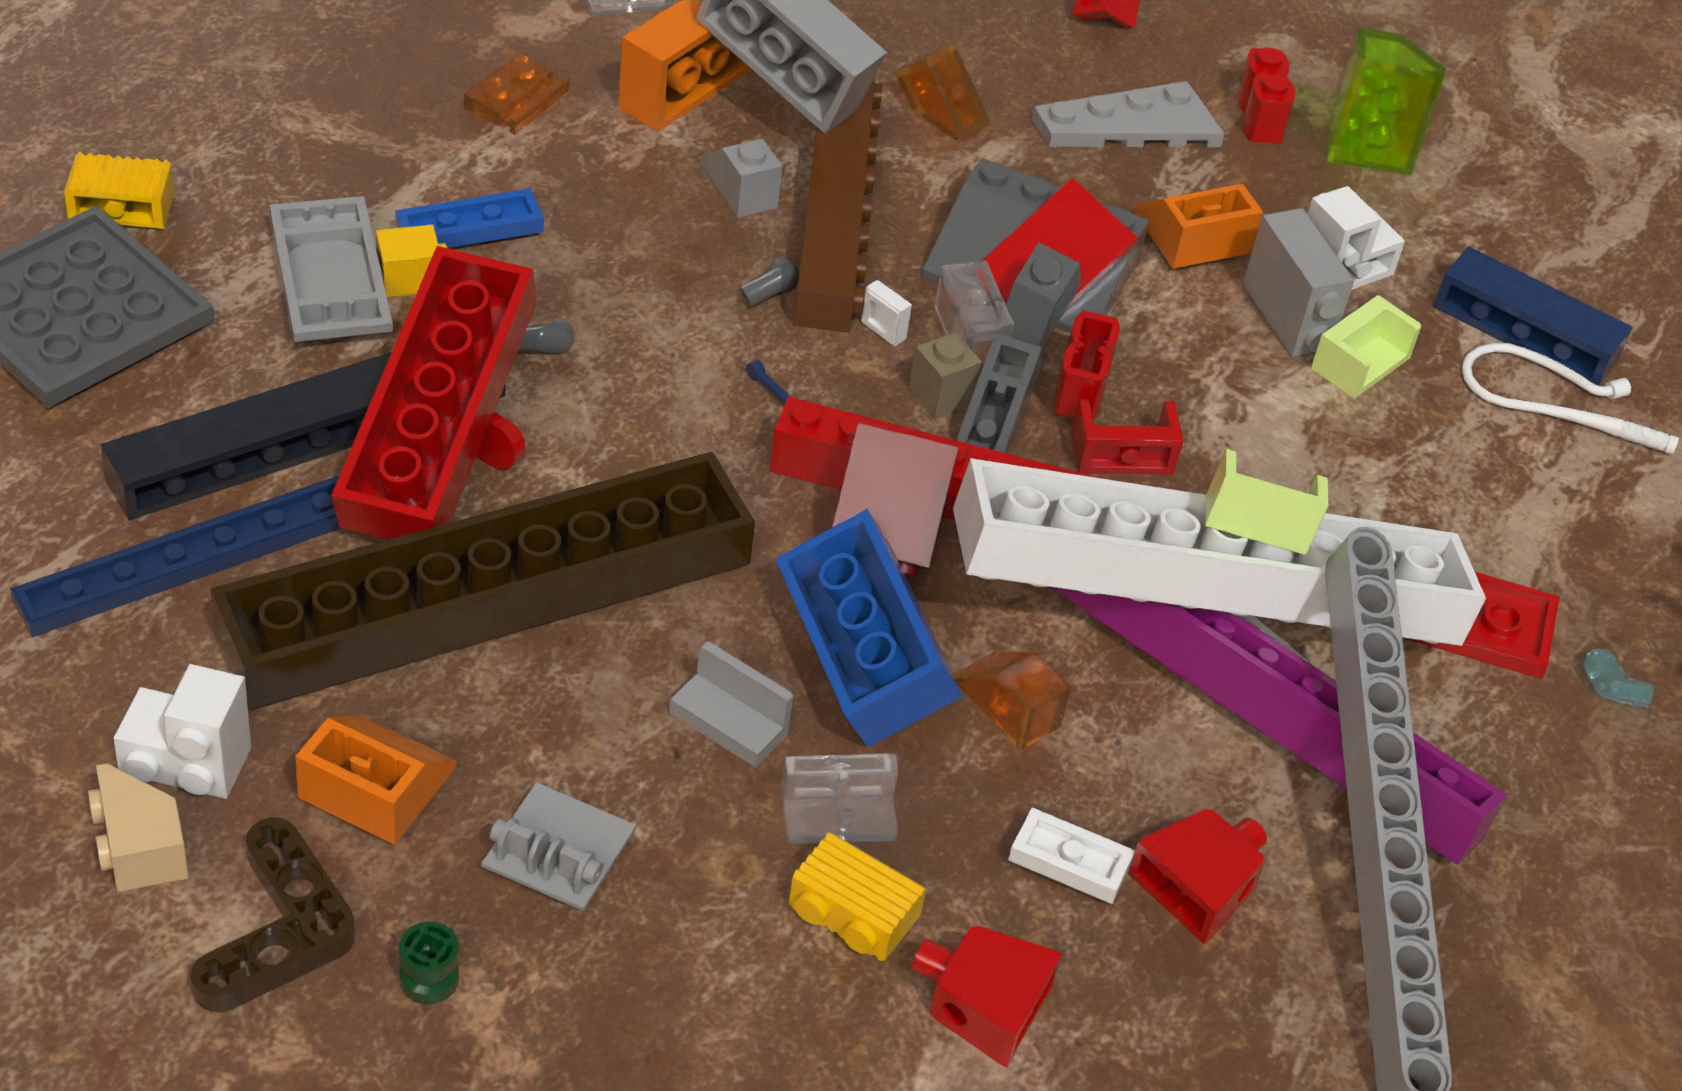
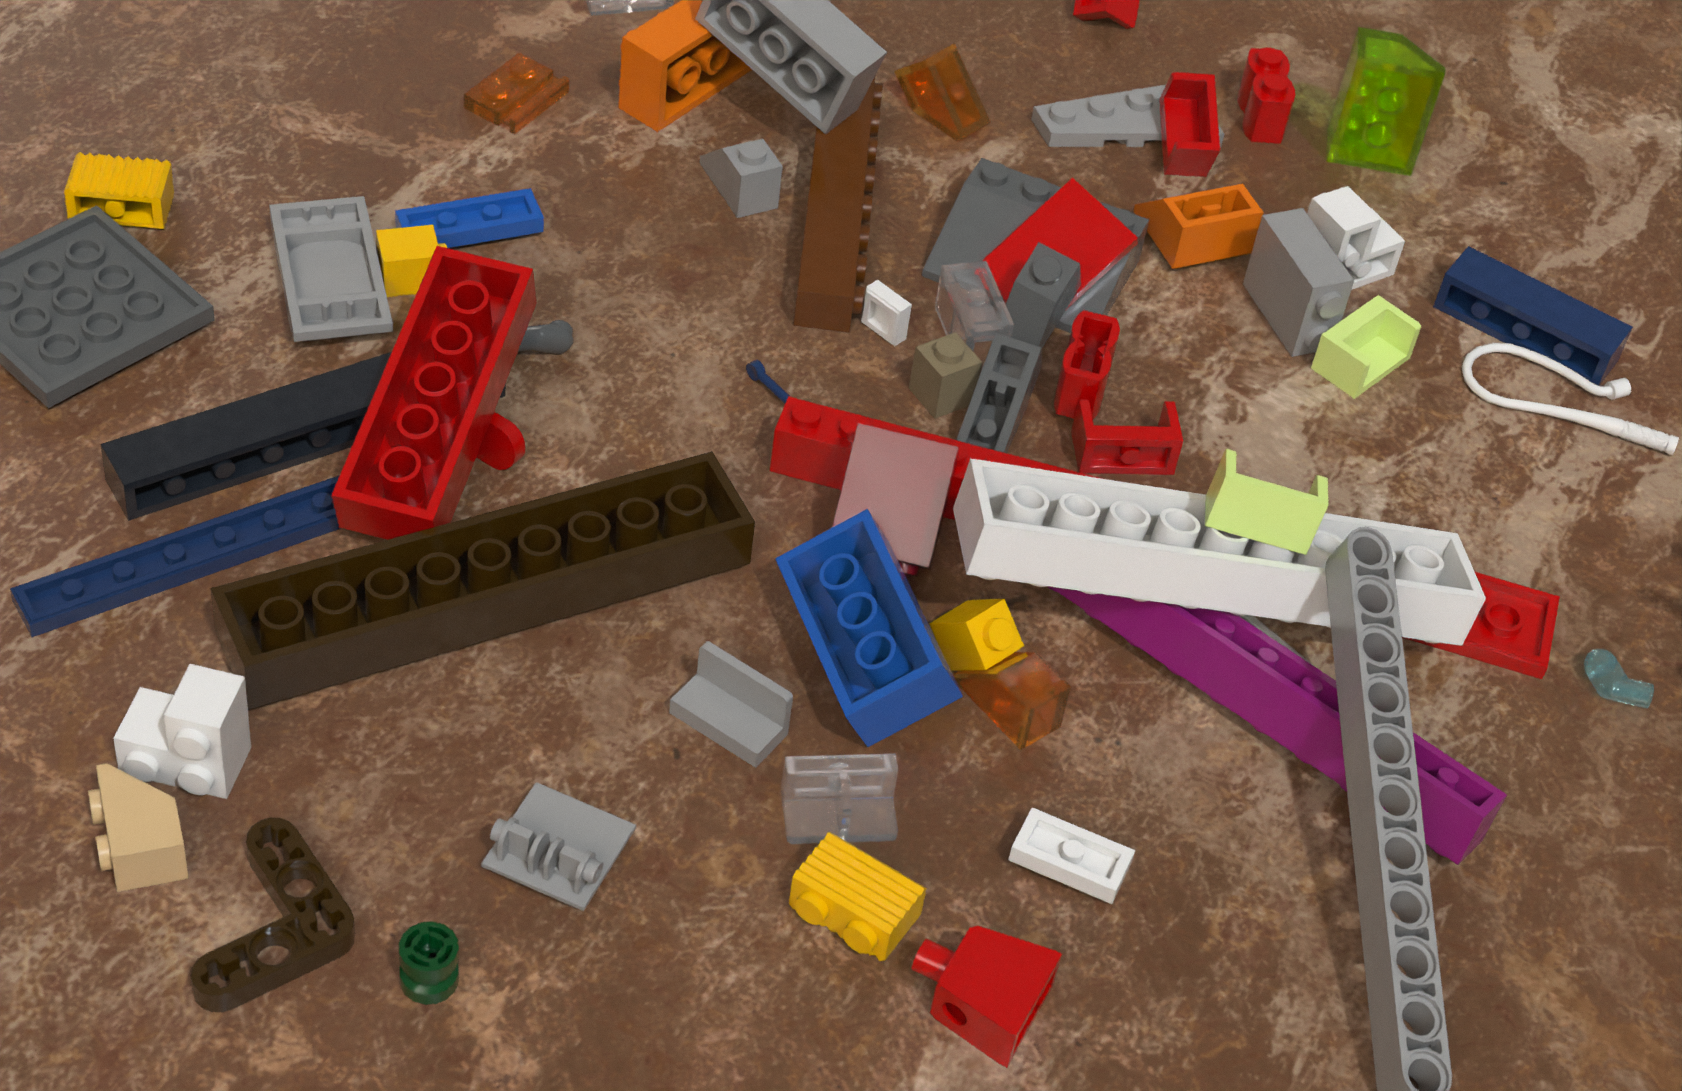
(369, 775): orange slope -> none
(778, 279): dark grey arm -> none
(977, 634): none -> yellow brick
(1189, 124): none -> red panel
(1201, 869): red torso -> none

